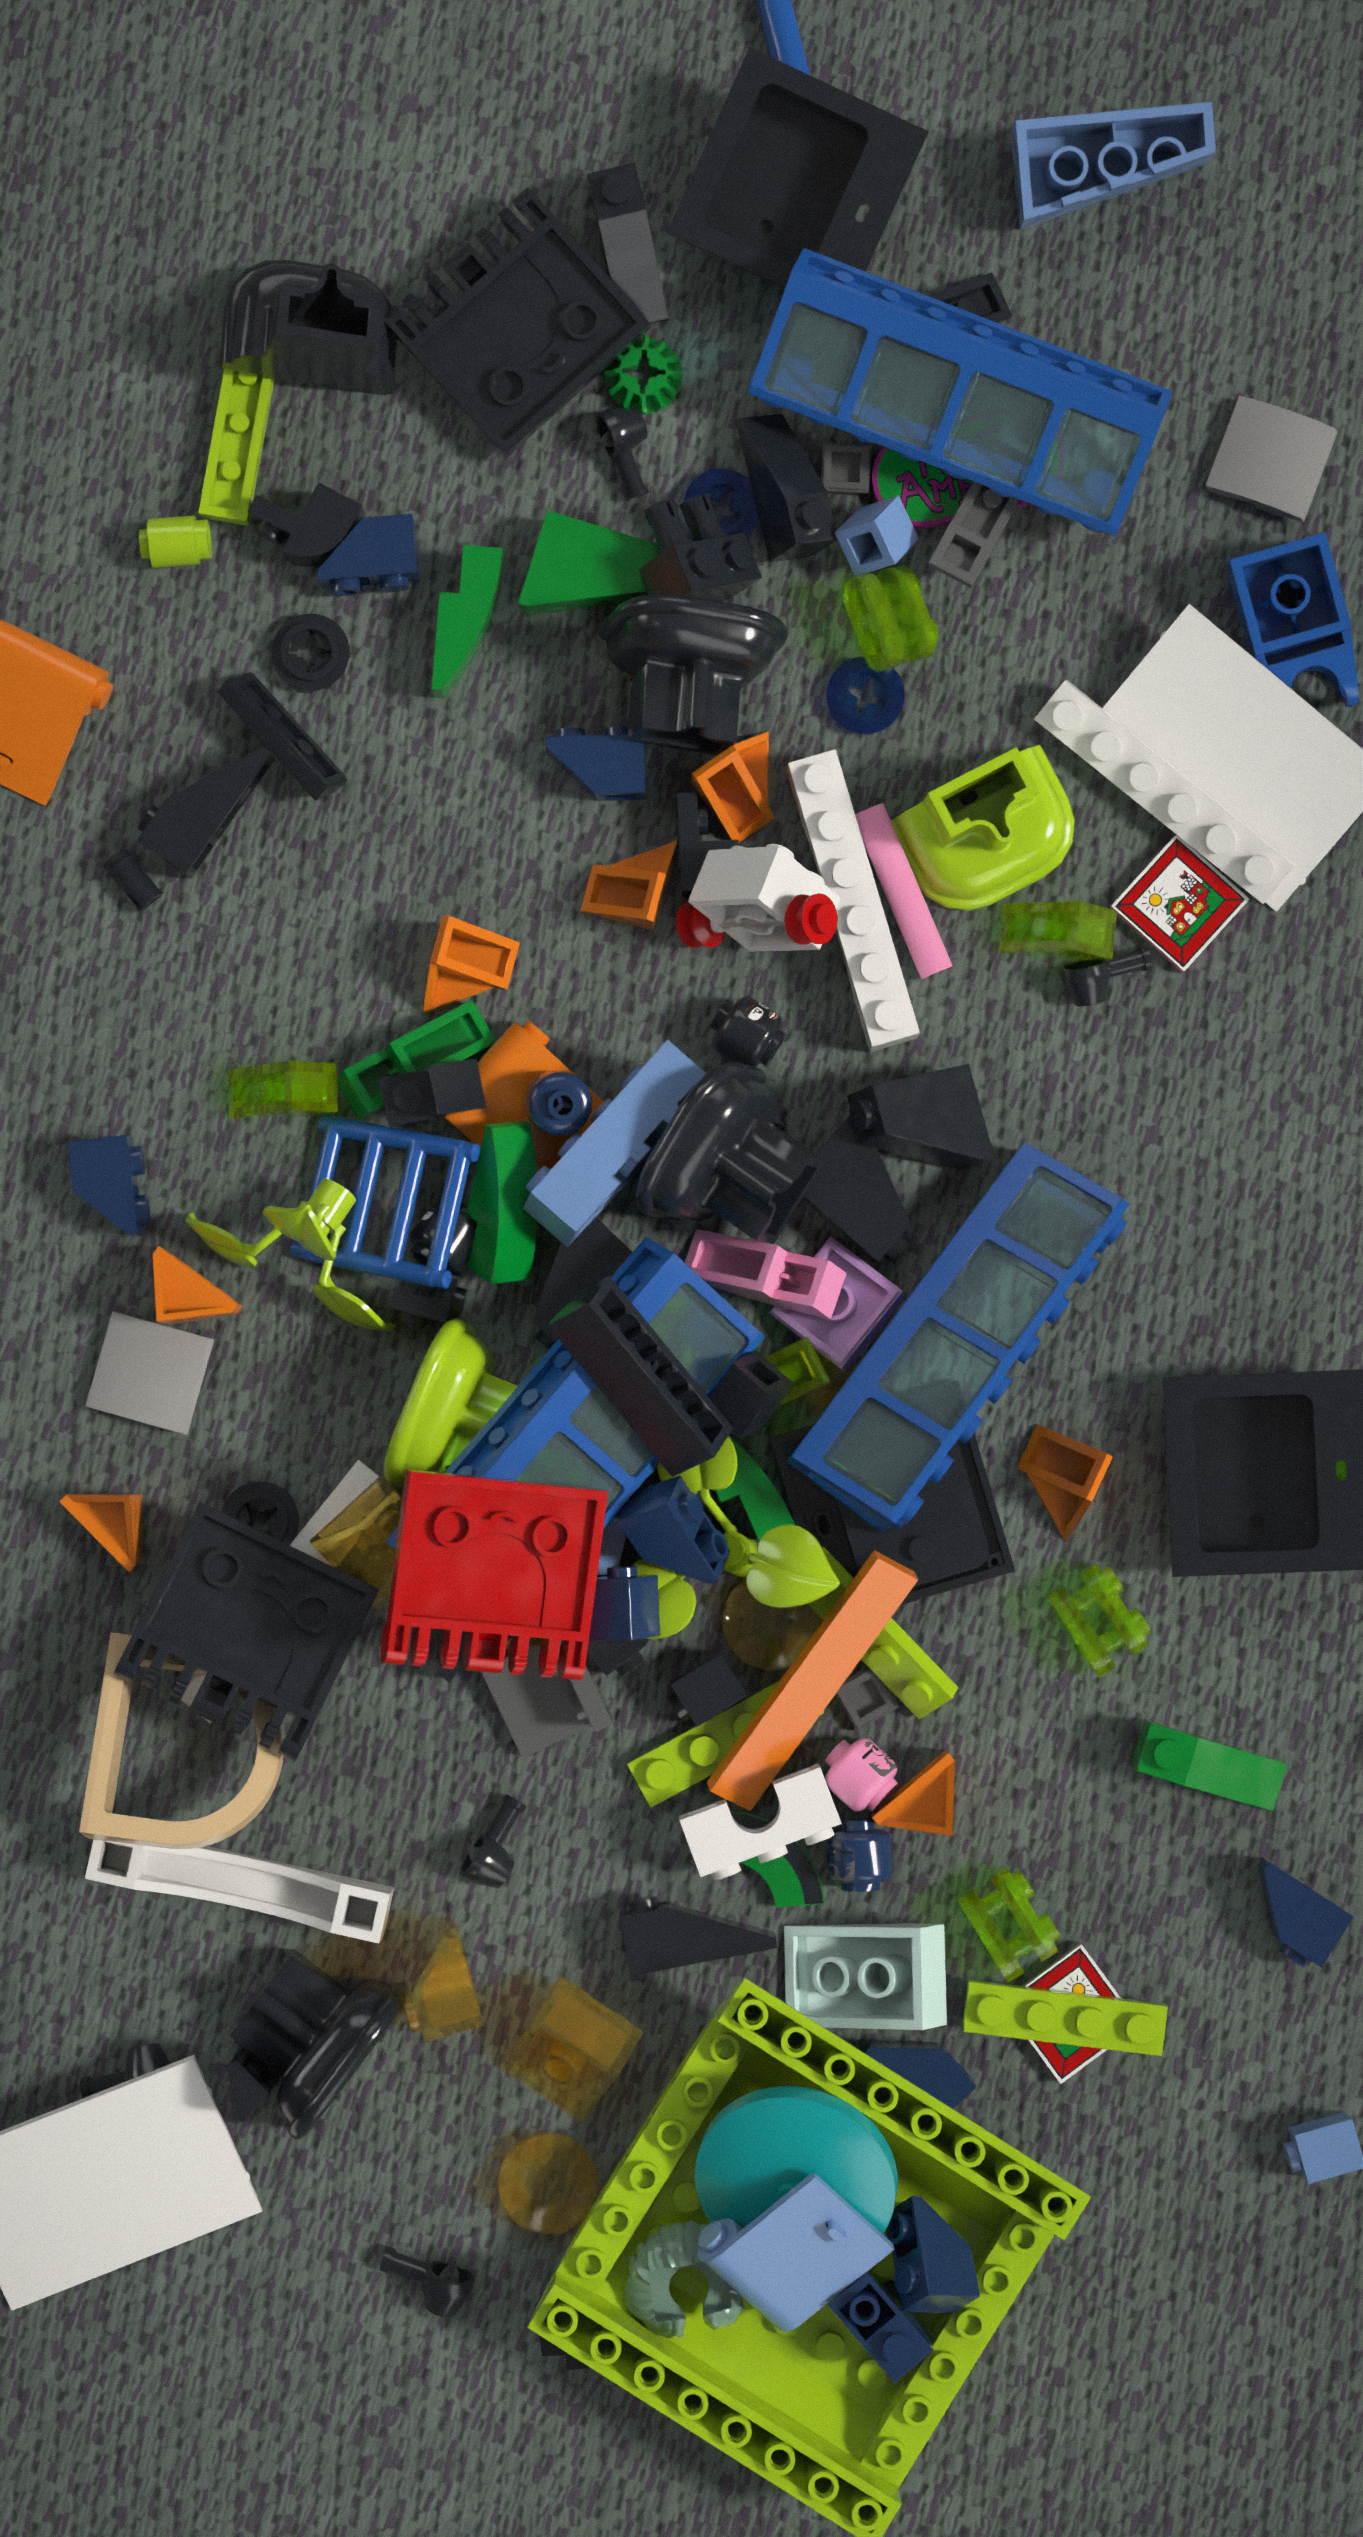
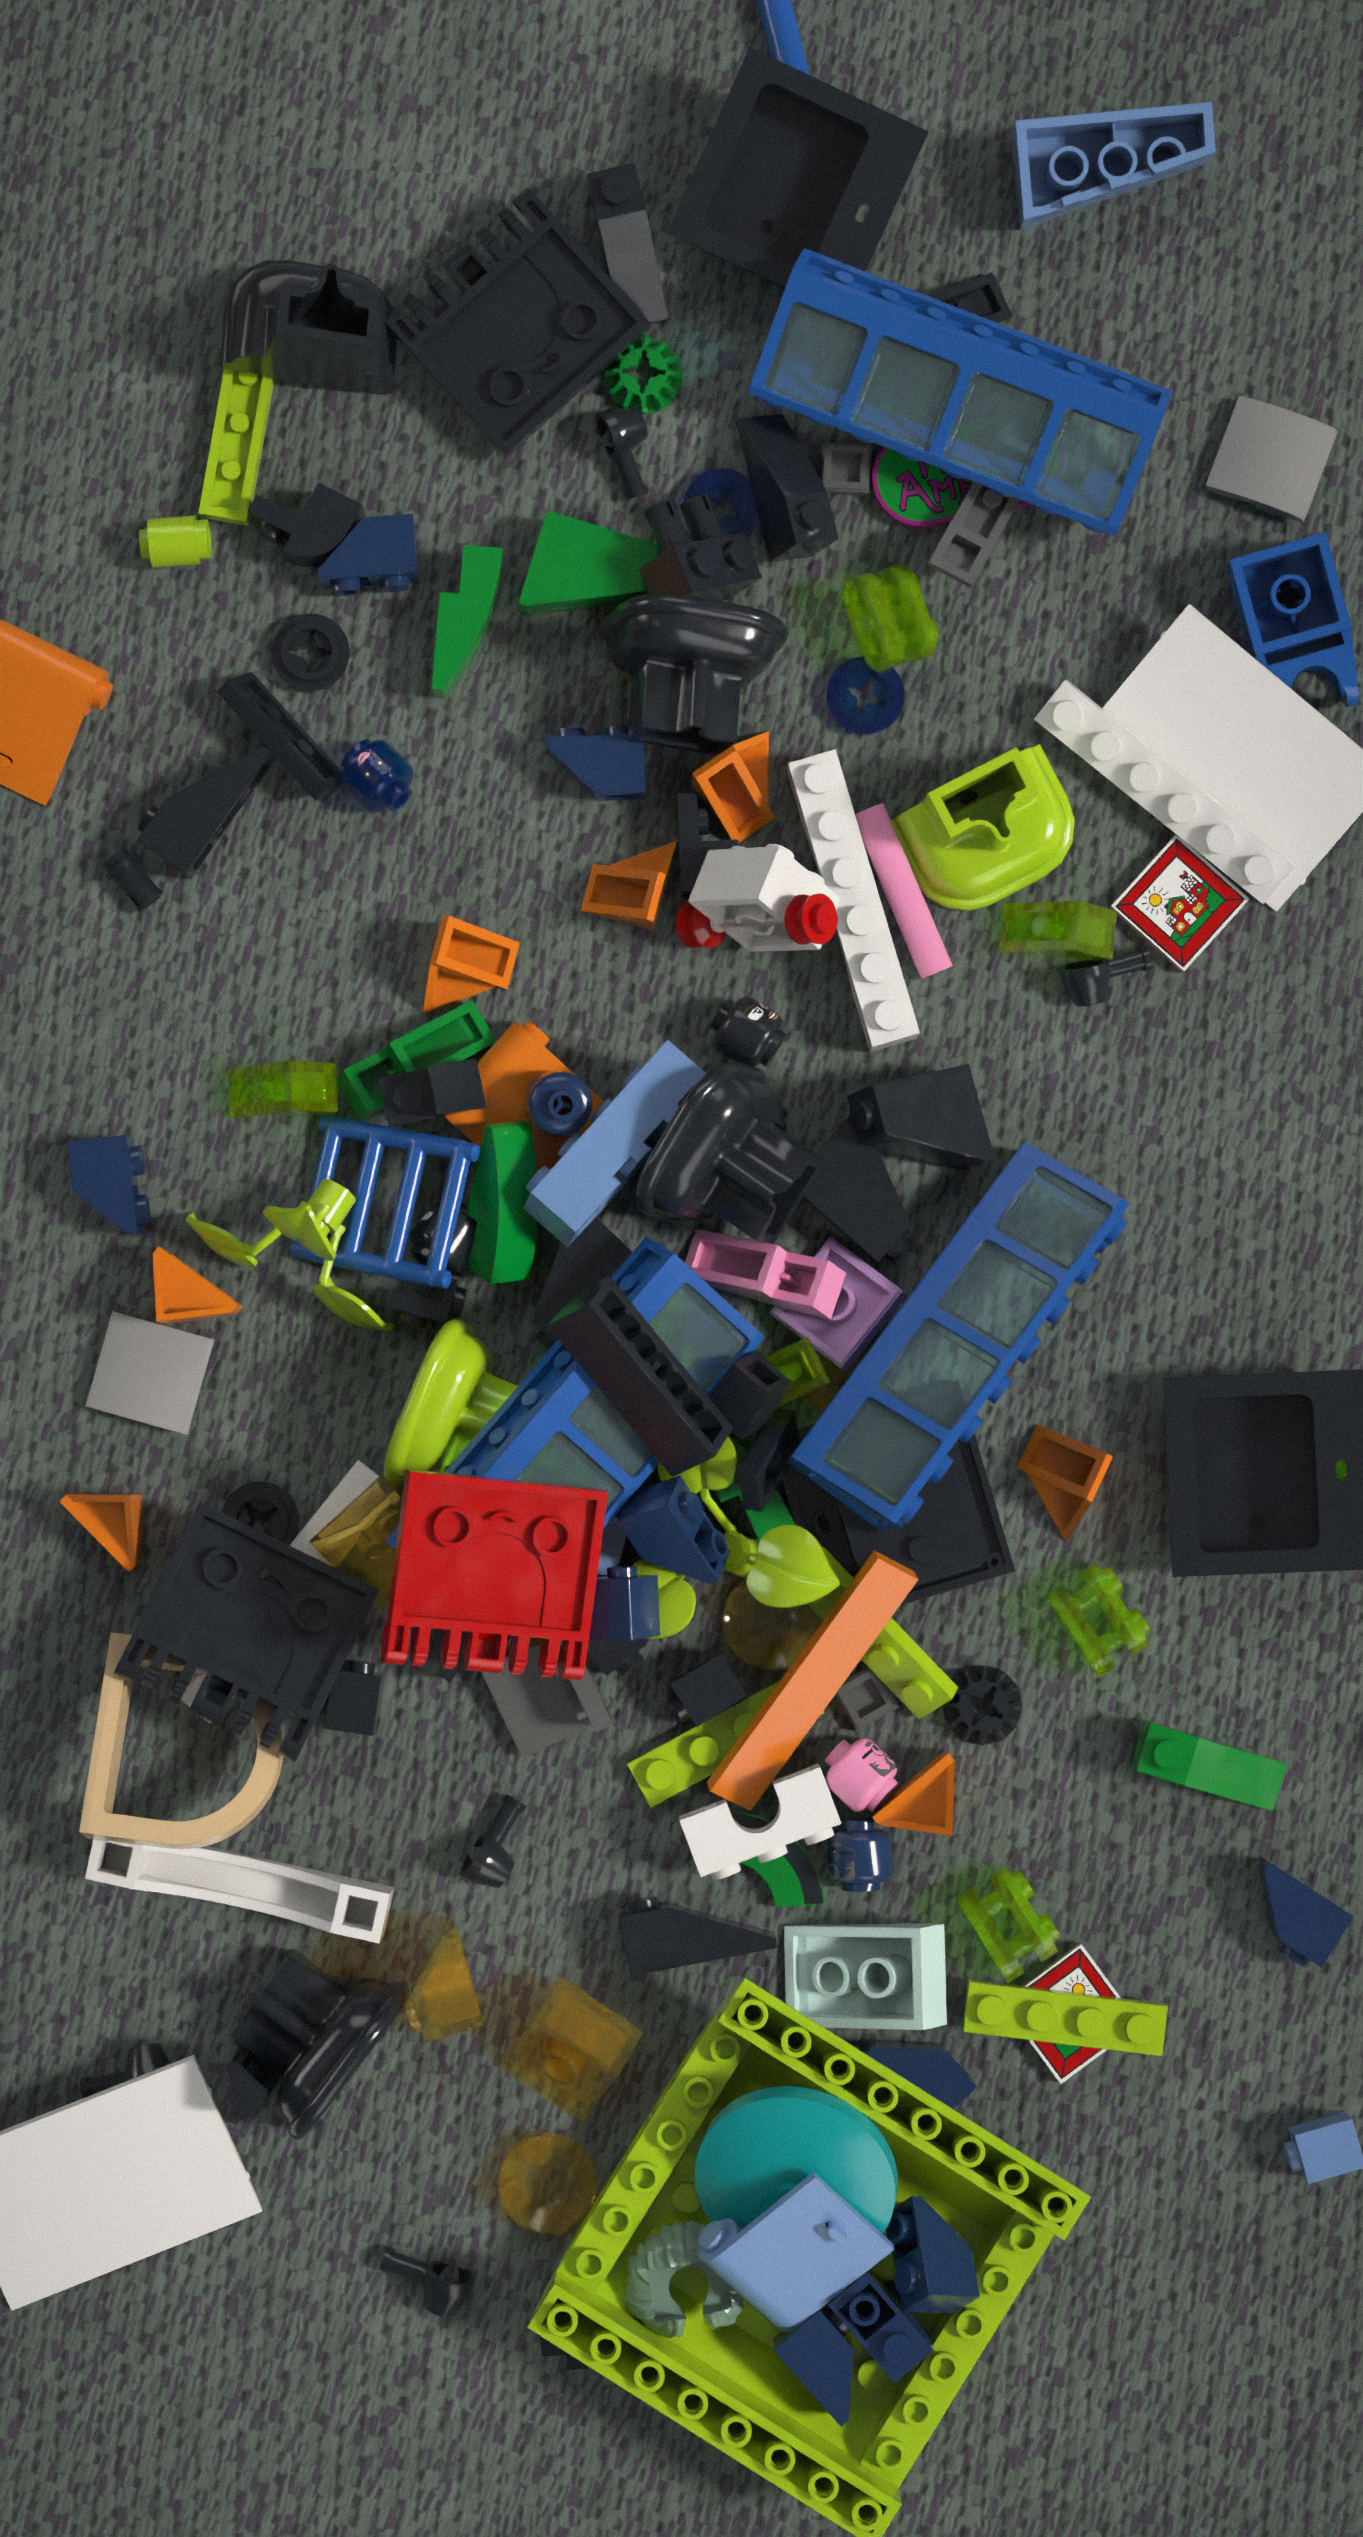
(355, 1699): none -> black brick
(377, 775): none -> clear blue head
(766, 1462): none -> black plate
(821, 2359): none -> dark blue slope
(876, 535): medium blue brick -> none
(1006, 1700): none -> black gear

